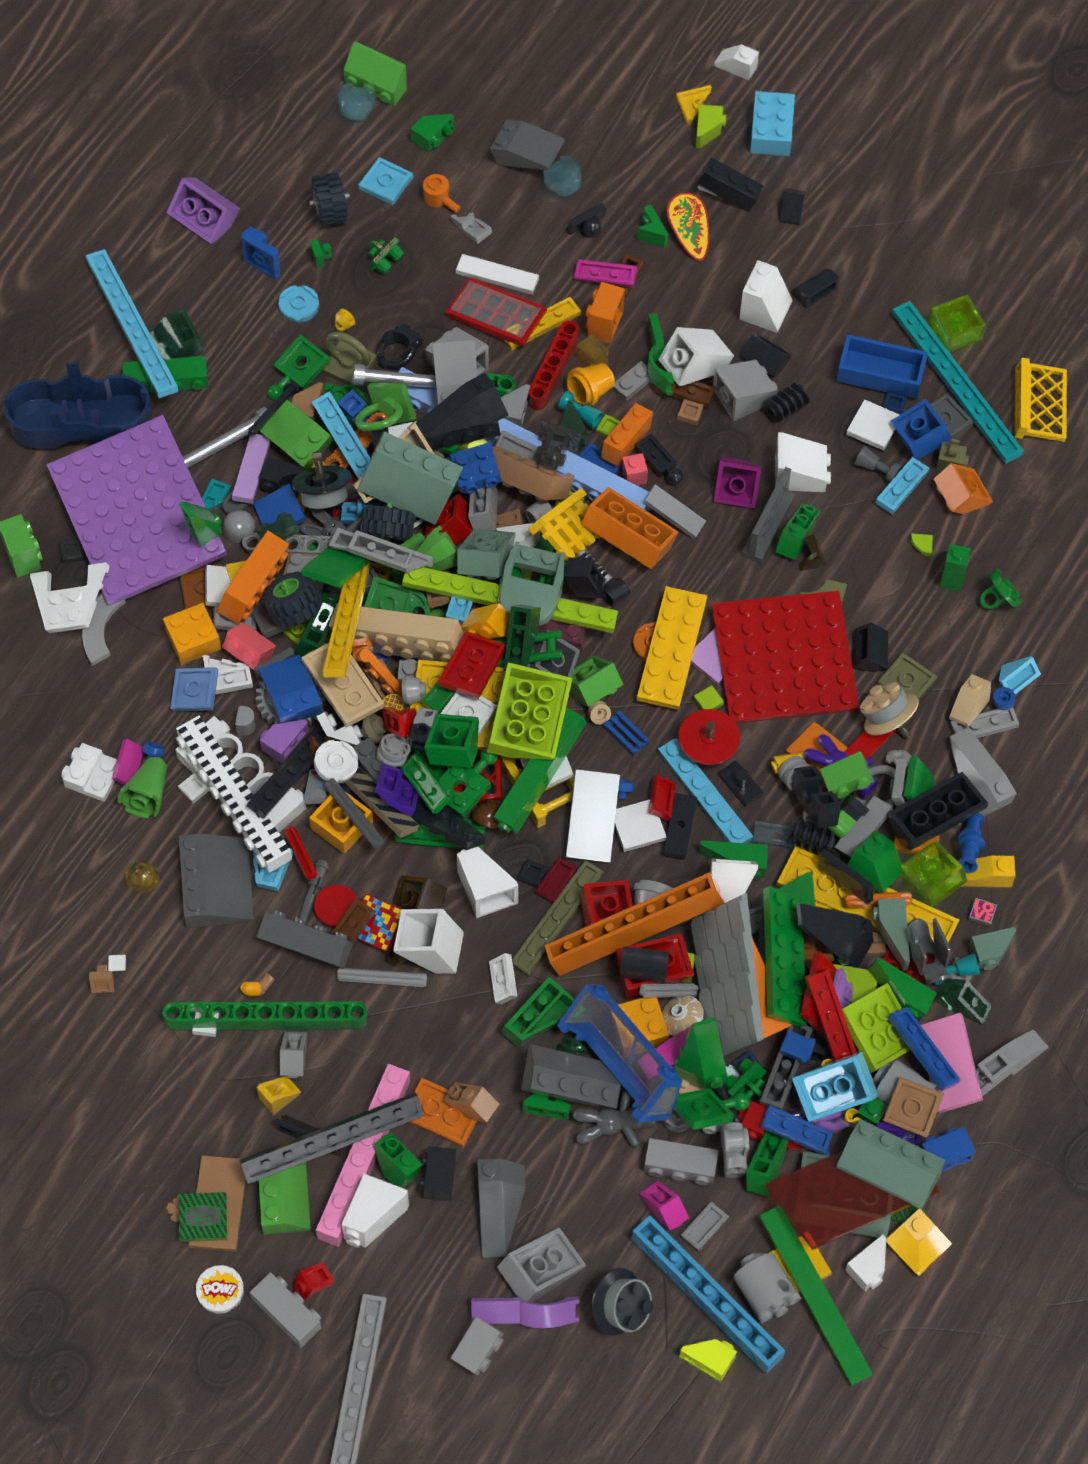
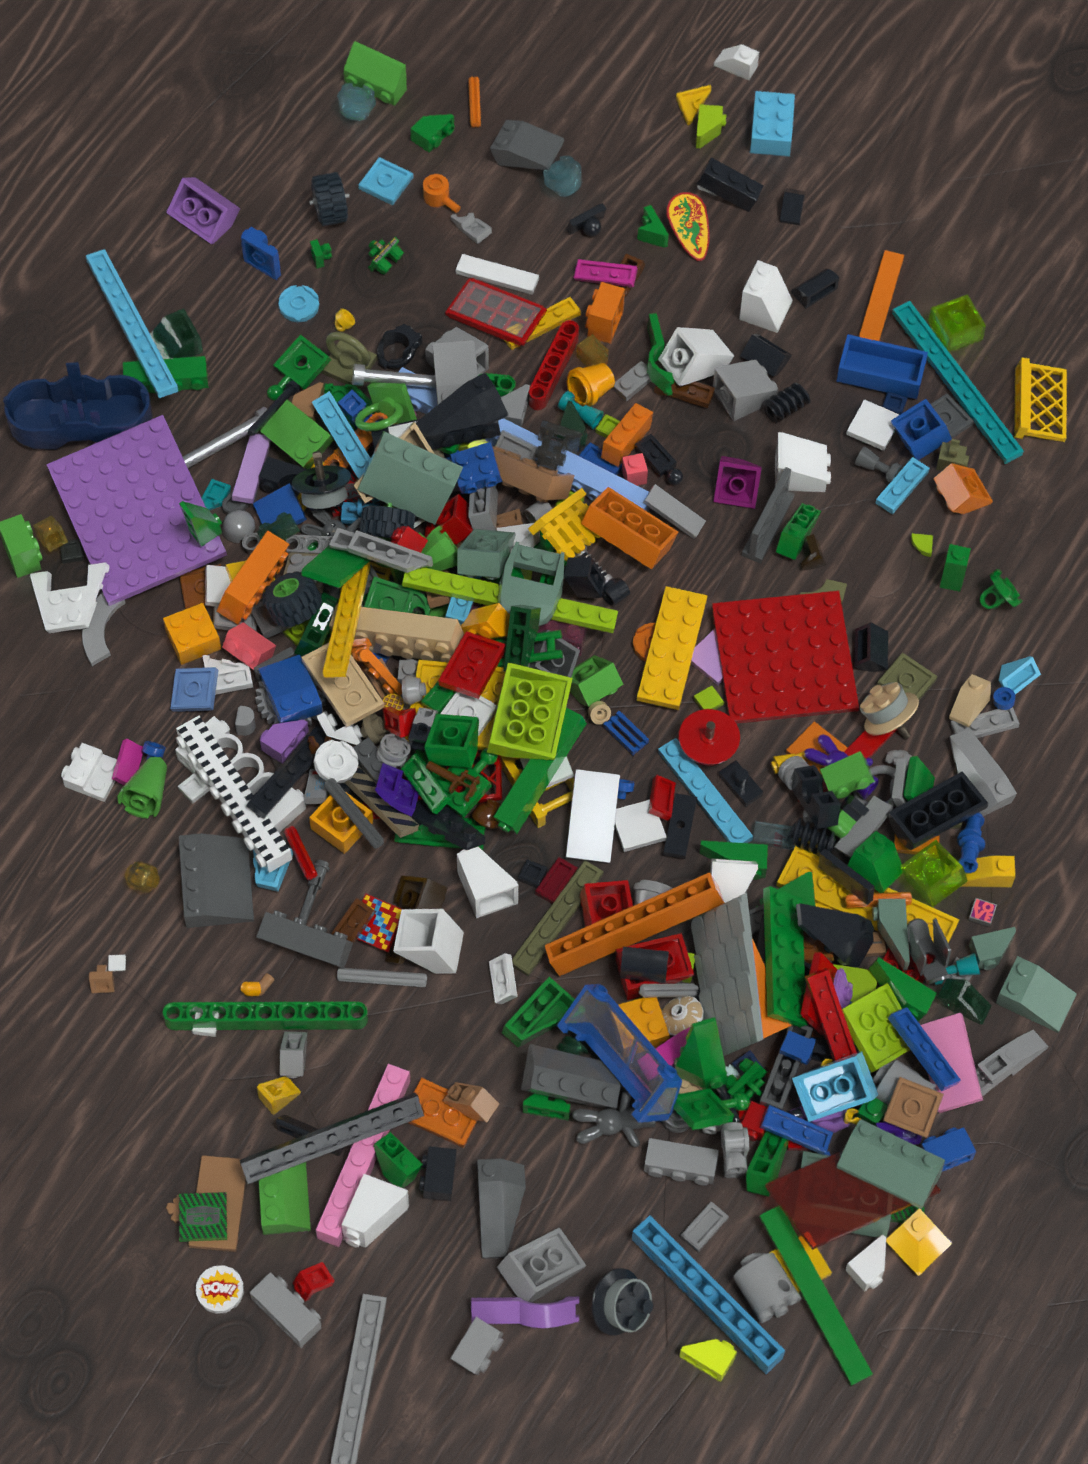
(50, 533): none -> clear yellow brick
(333, 904): red tile -> none
(408, 538): none -> red brick
(455, 779): none -> reddish brown piece
(474, 100): none -> orange axle
(664, 1205): dark pink slope -> none
(690, 412): medium nougat tile -> none
(881, 295): none -> orange tile
(1036, 995): none -> sand green slope

